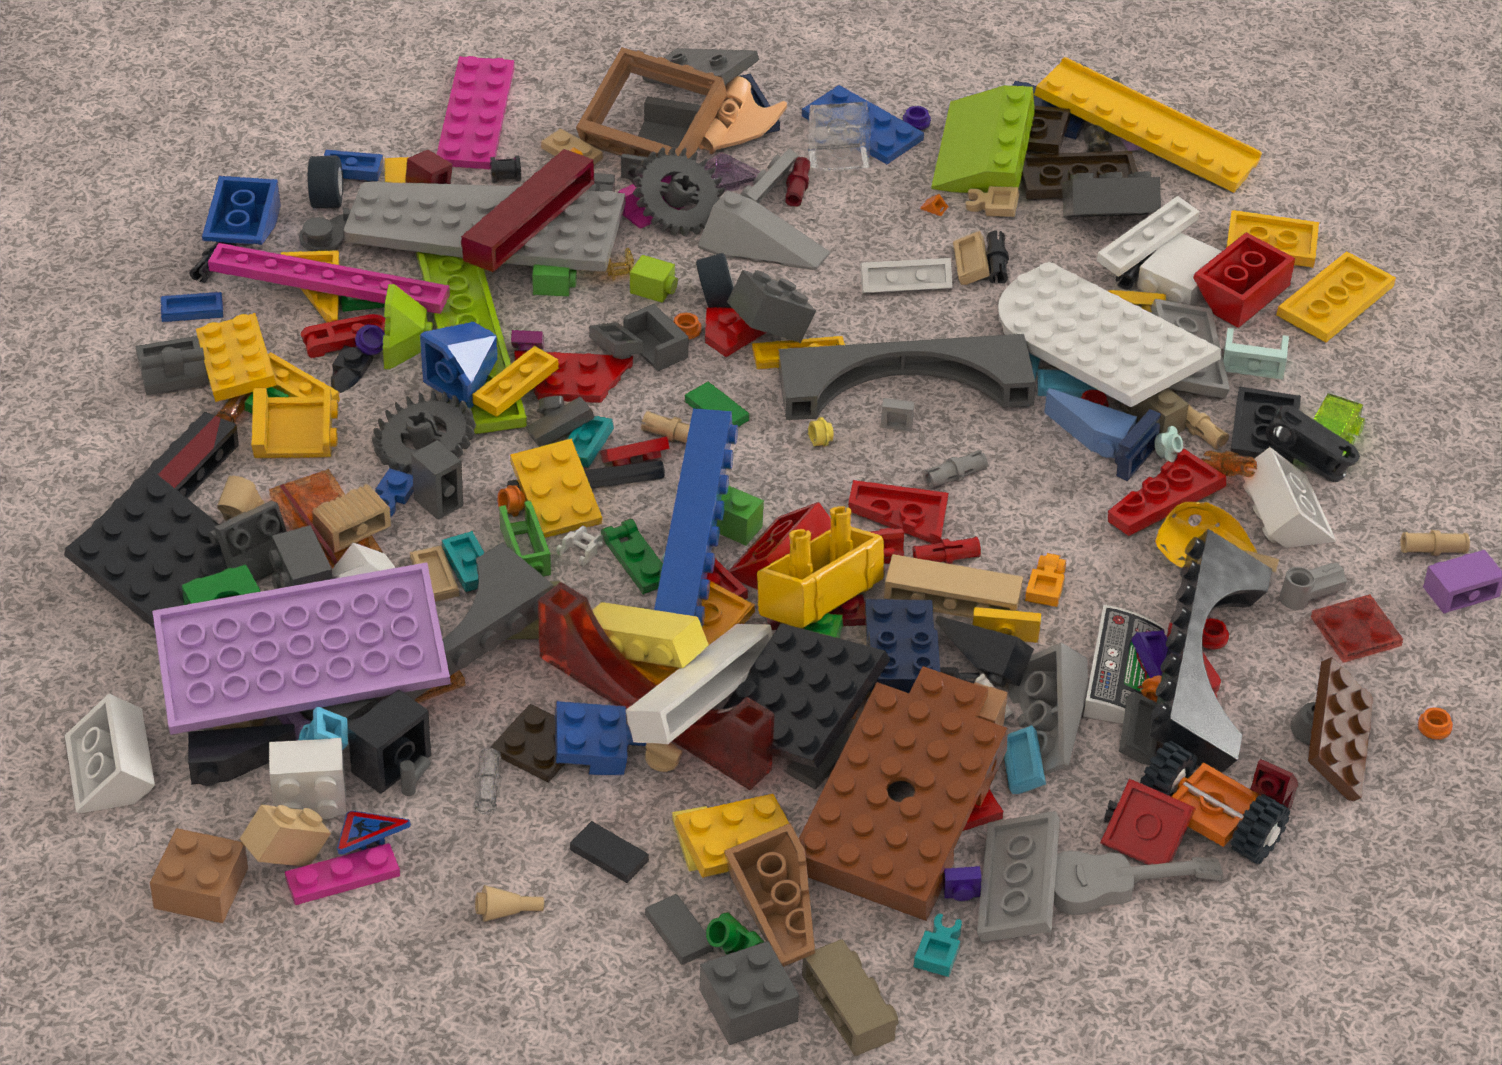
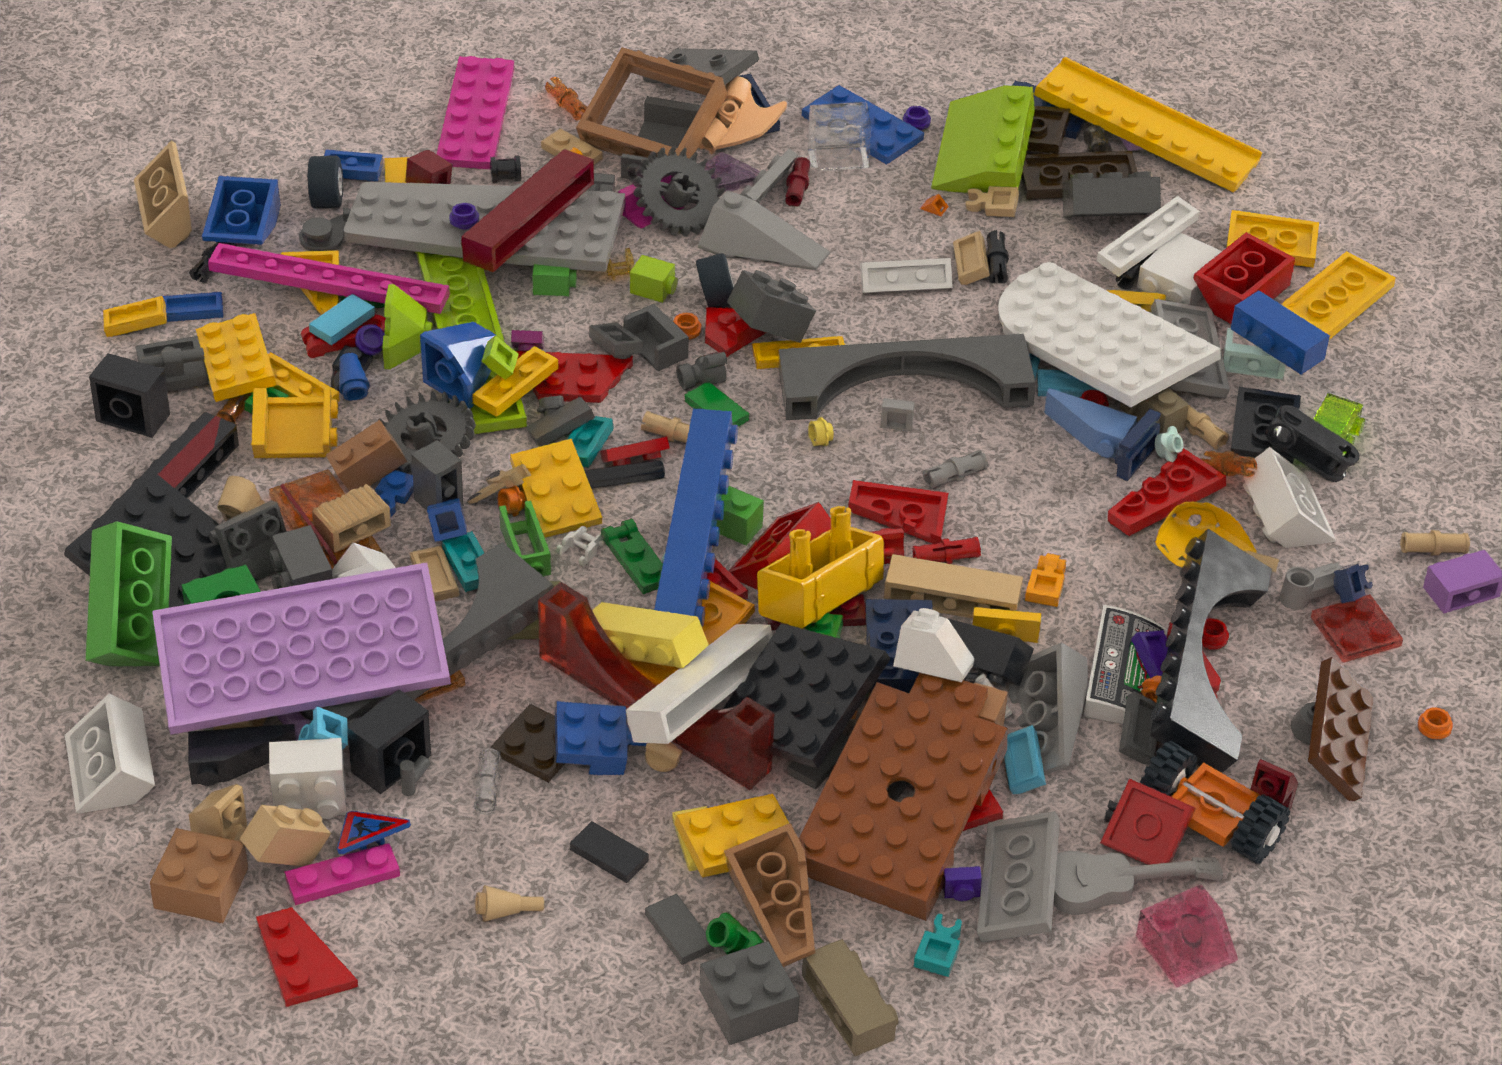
(125, 586): none -> bright green slope
(129, 395): none -> black brick
(134, 316): none -> yellow plate
(164, 198): none -> tan slope
(221, 814): none -> tan slope
(300, 959): none -> red wing
(342, 319): none -> medium azure tile
(352, 378): none -> blue cone
(366, 457): none -> medium nougat brick
(447, 520): none -> blue brick
(464, 216): none -> dark purple plate
(499, 480): none -> tan piece
(500, 357): none -> lime plate
(566, 97): none -> clear orange pin
(705, 370): none -> dark grey piece
(932, 647): none -> white slope
(1187, 935): none -> clear pink slope
(1280, 332): none -> blue brick
(1351, 582): none -> dark blue plate

